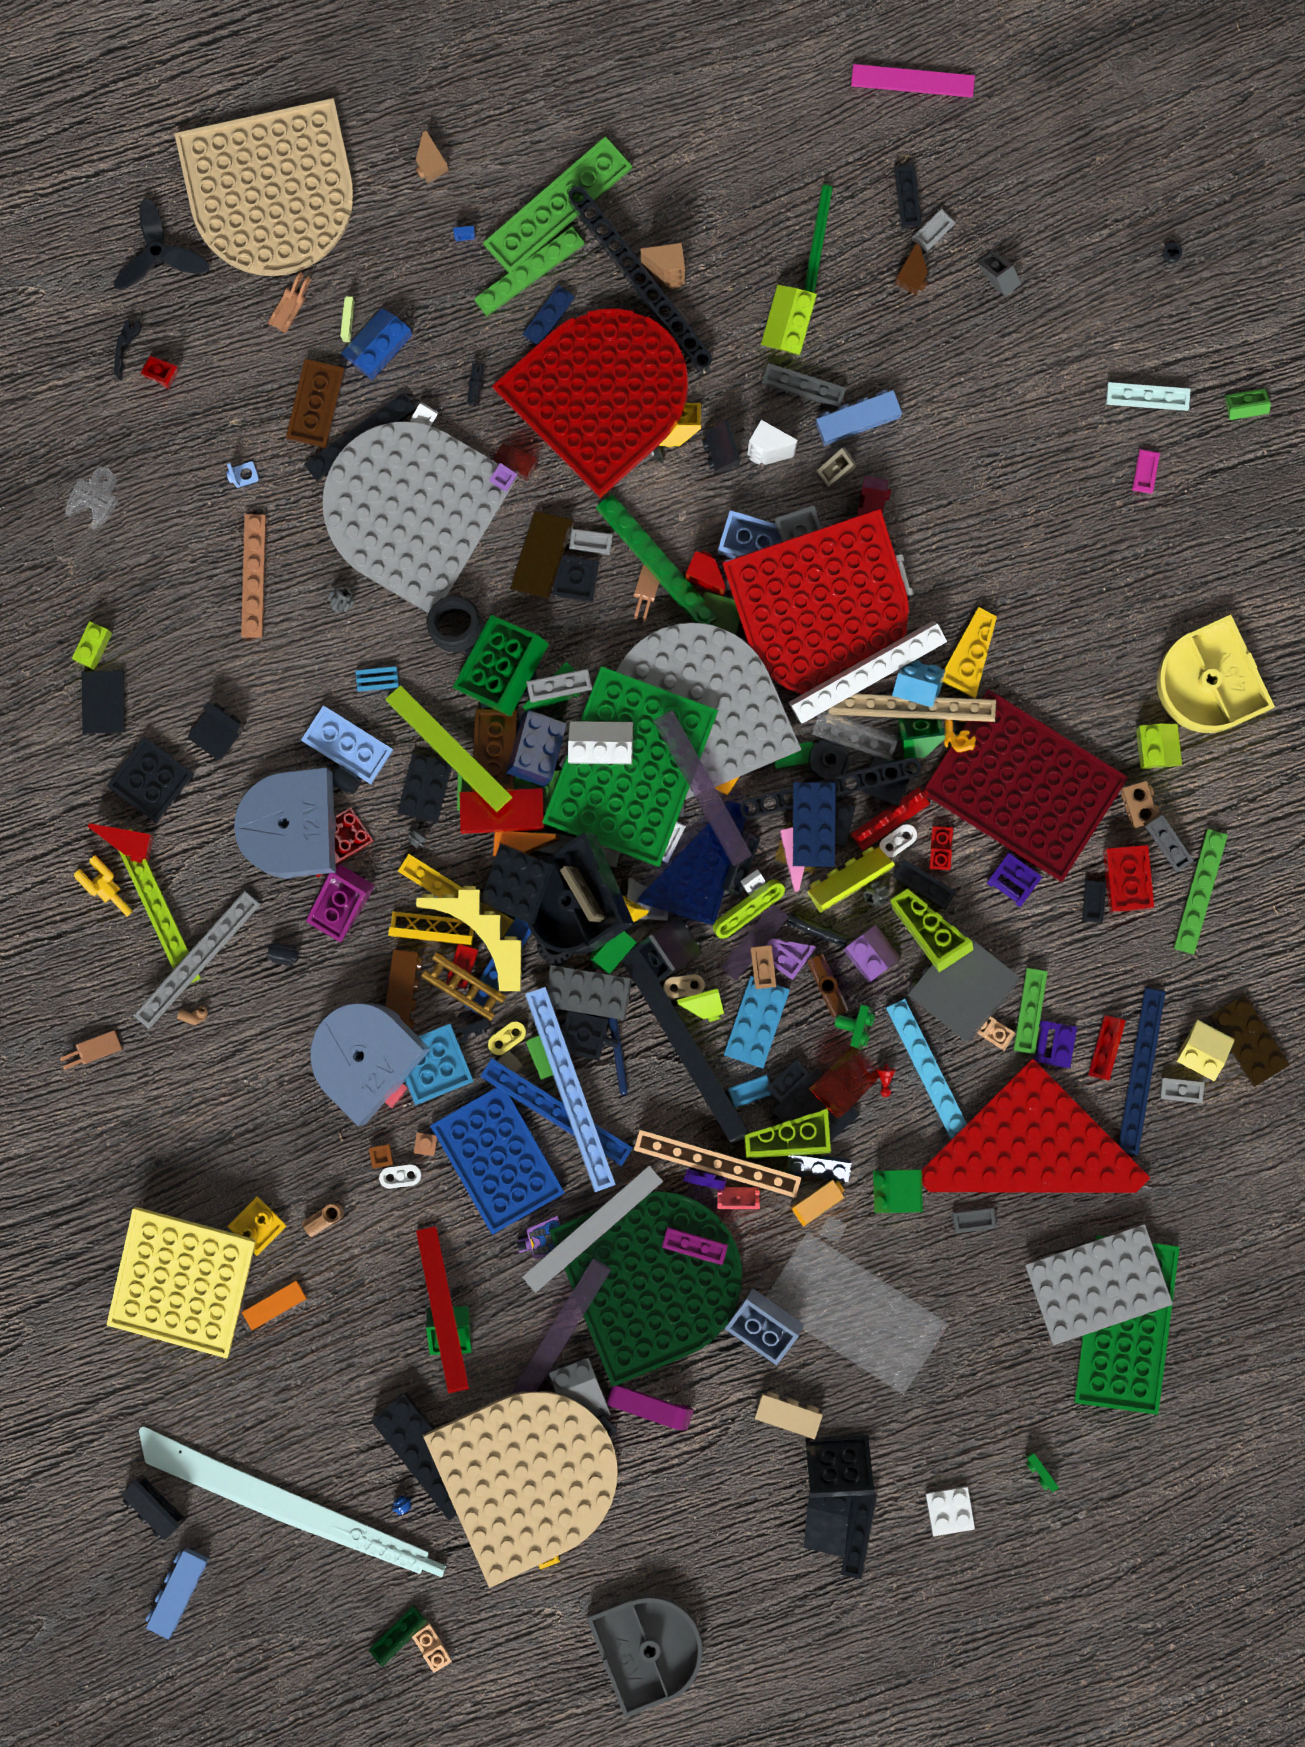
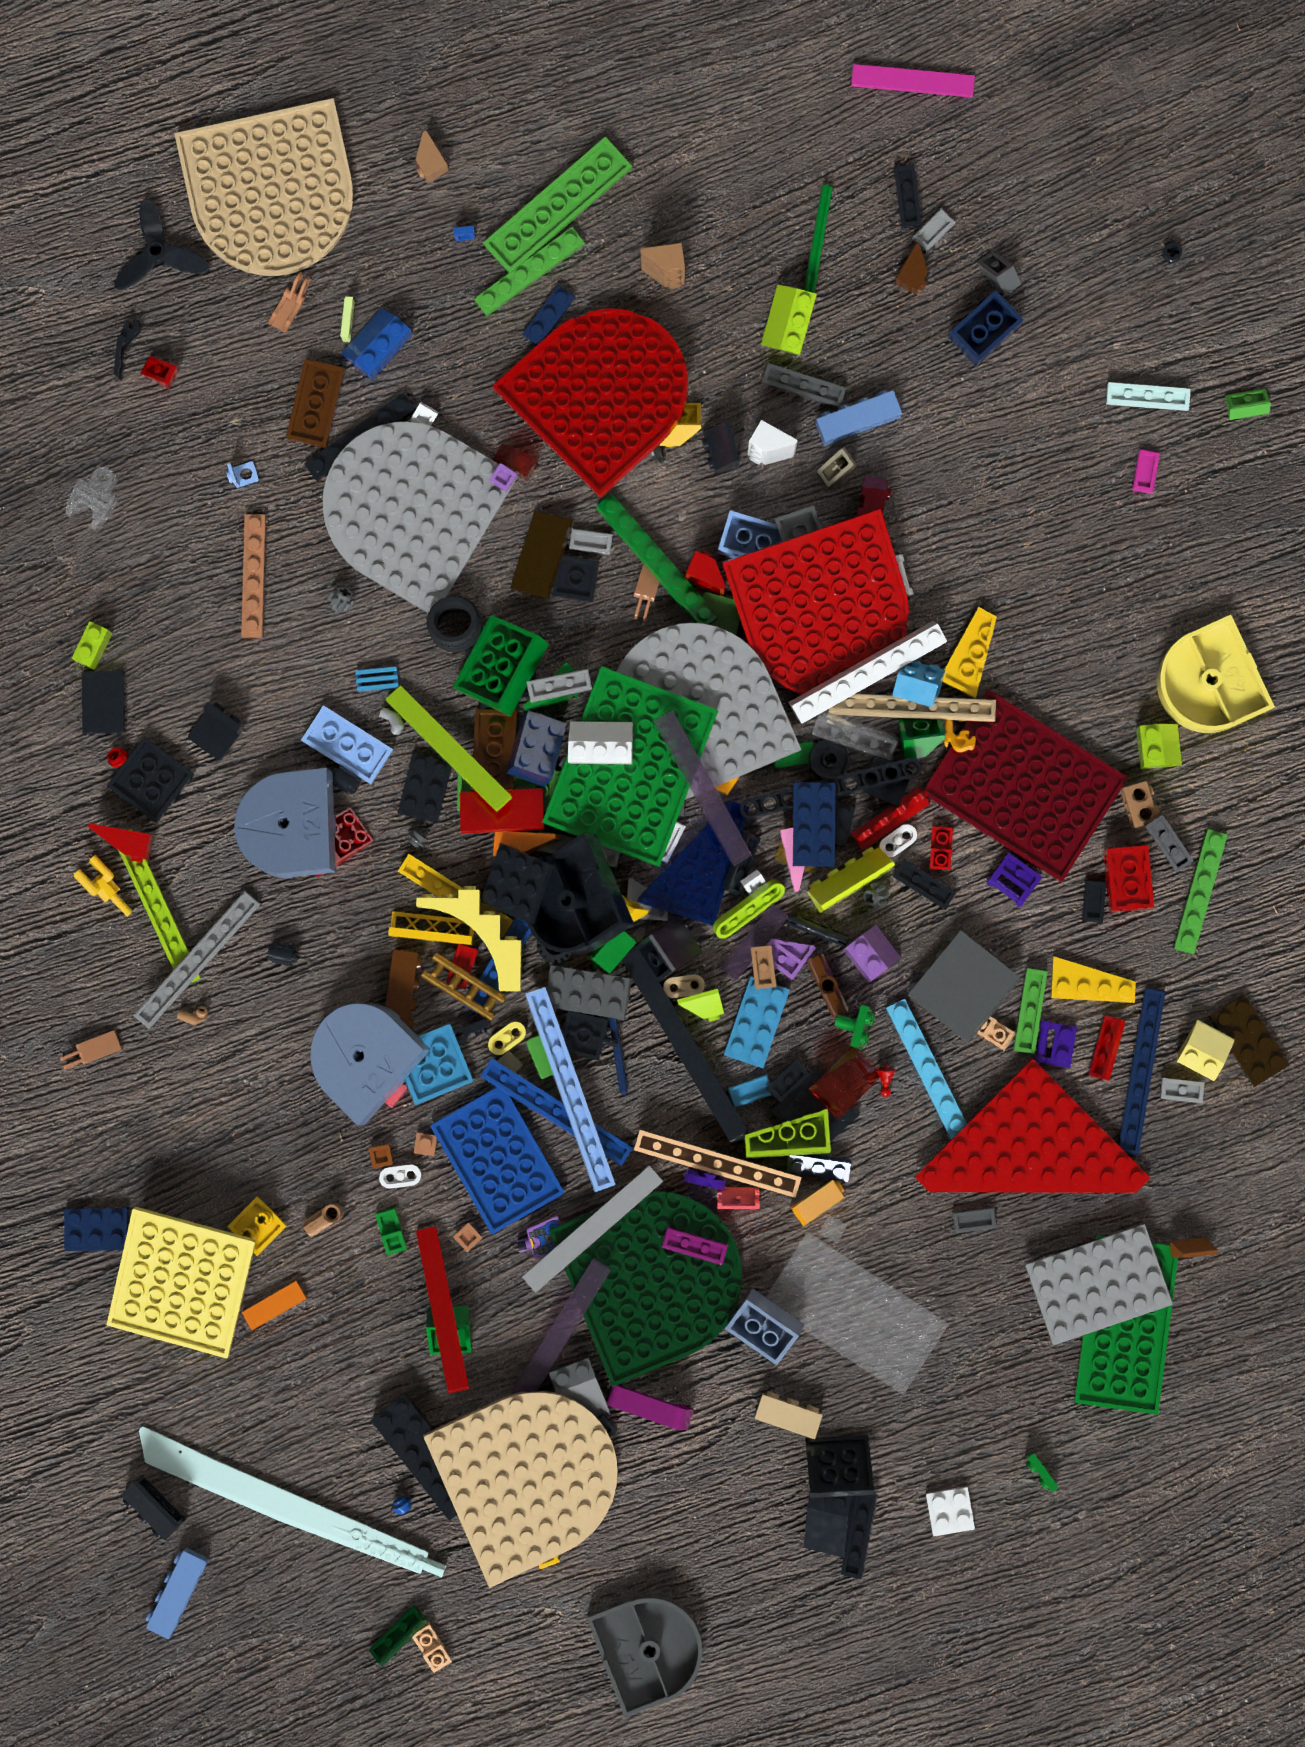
(95, 1229): none -> dark blue plate
(116, 757): none -> red plate
(340, 903): magenta slope -> none
(391, 1231): none -> green slope
(395, 720): none -> light grey arm
(468, 1237): none -> nougat plate
(475, 384): black pin -> none
(583, 894): dark tan tile -> none
(631, 272): black beam -> none
(897, 1191): green slope -> none
(934, 935): lime wedge -> none
(985, 328): none -> dark blue brick
(1085, 983): none -> yellow wing
(1192, 1248): none -> dark orange slope

